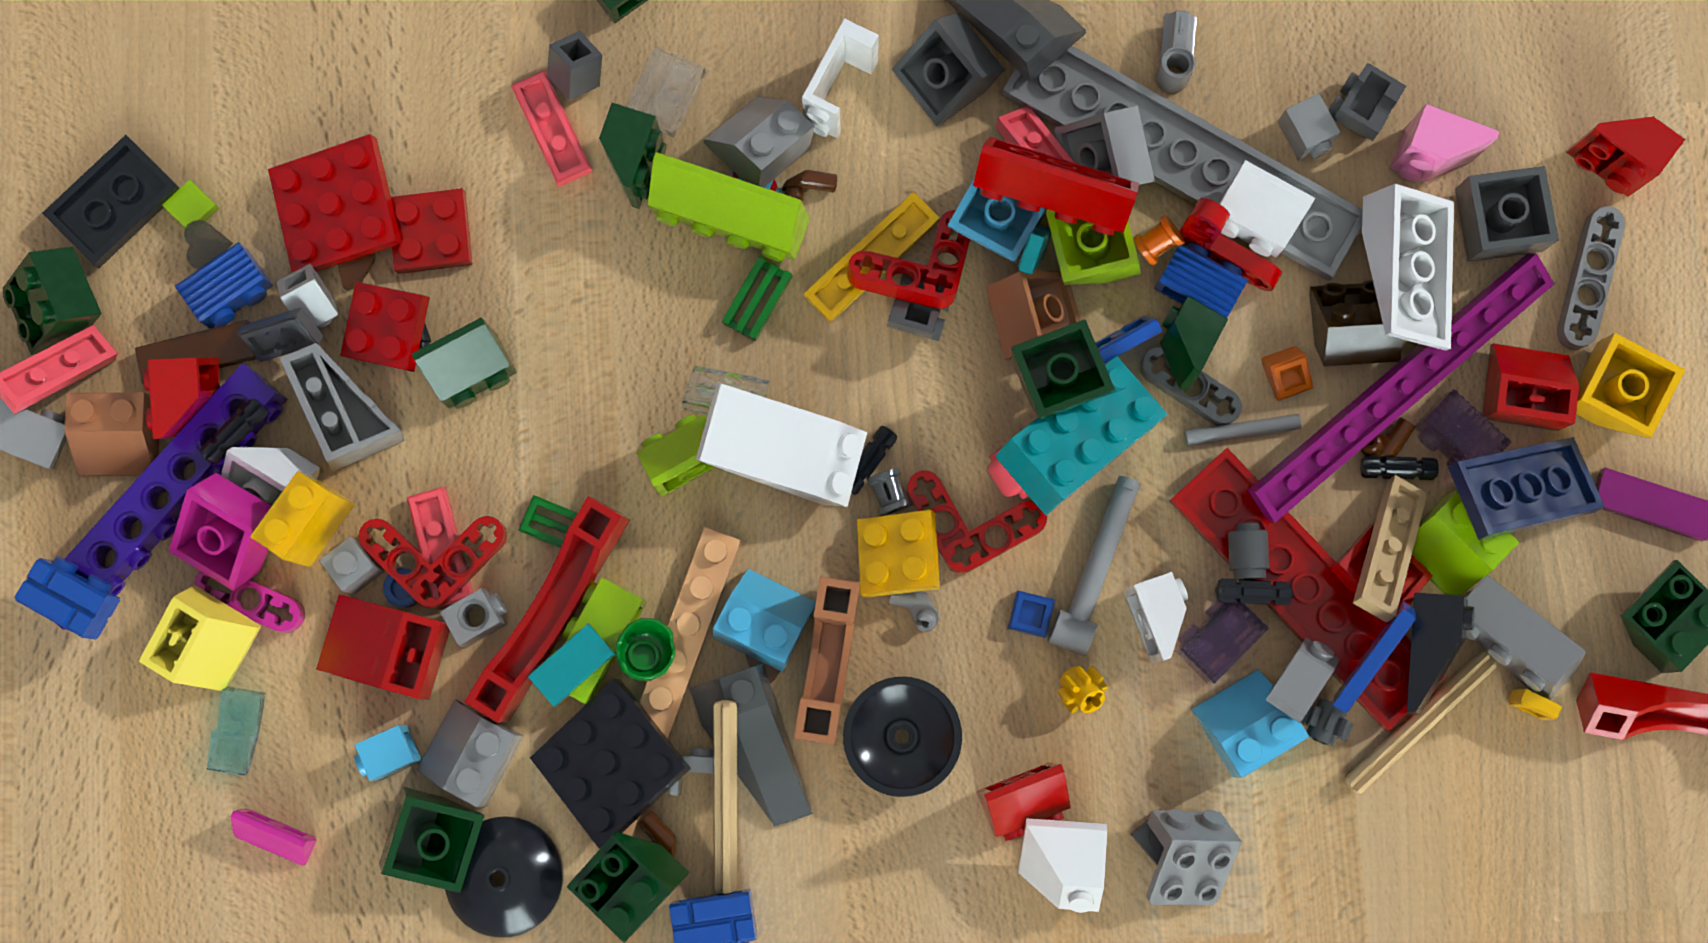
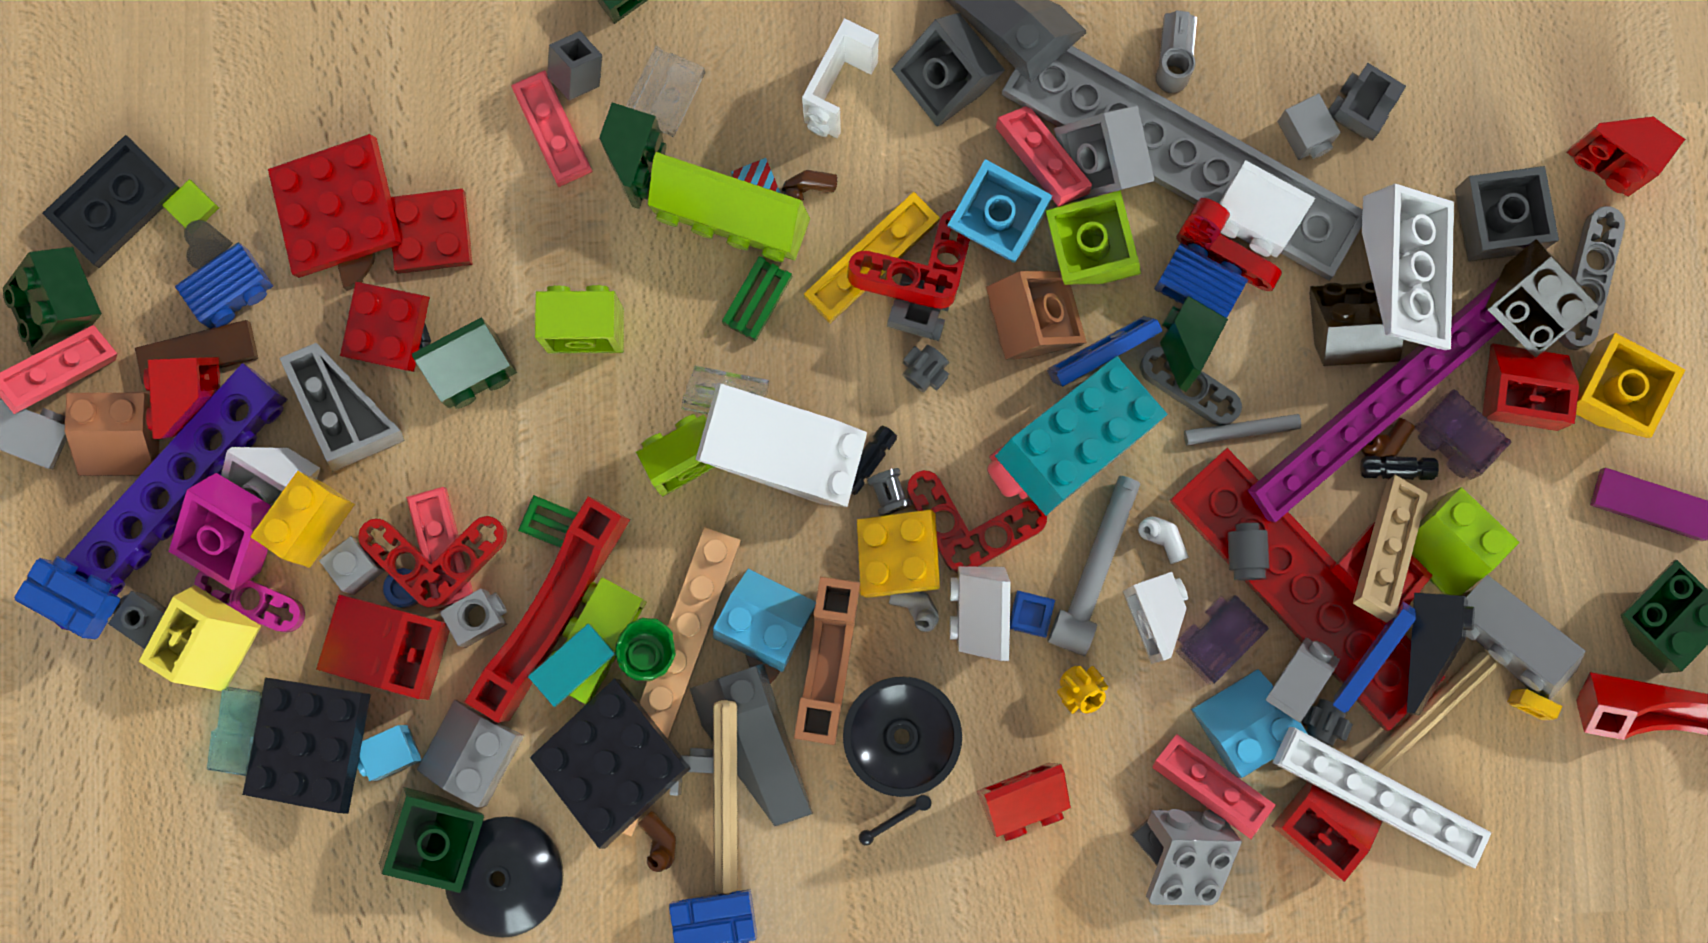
(137, 617): none -> dark grey brick
(233, 431): black axle -> none
(272, 835): dark pink slope -> none
(280, 334): dark grey plate -> none
(306, 745): none -> black plate
(308, 291): light grey brick -> none
(579, 320): none -> lime brick
(627, 882): dark green slope -> none
(762, 139): light grey slope -> none
(922, 803): none -> black hinge
(925, 368): none -> dark grey gear
(982, 611): none -> white slope
(1034, 249): teal tile -> none
(1055, 185): red slope -> none
(1061, 369): dark green slope -> none
(1065, 862): white slope -> none
(1158, 240): orange bush -> none
(1164, 534): none -> white arm
(1214, 786): none -> coral plate
(1253, 591): black axle -> none
(1287, 372): orange slope -> none
(1328, 830): none -> red slope
(1381, 797): none -> white tile
(1438, 144): bright pink slope -> none
(1525, 487): dark blue plate -> none
(1538, 299): none -> slope

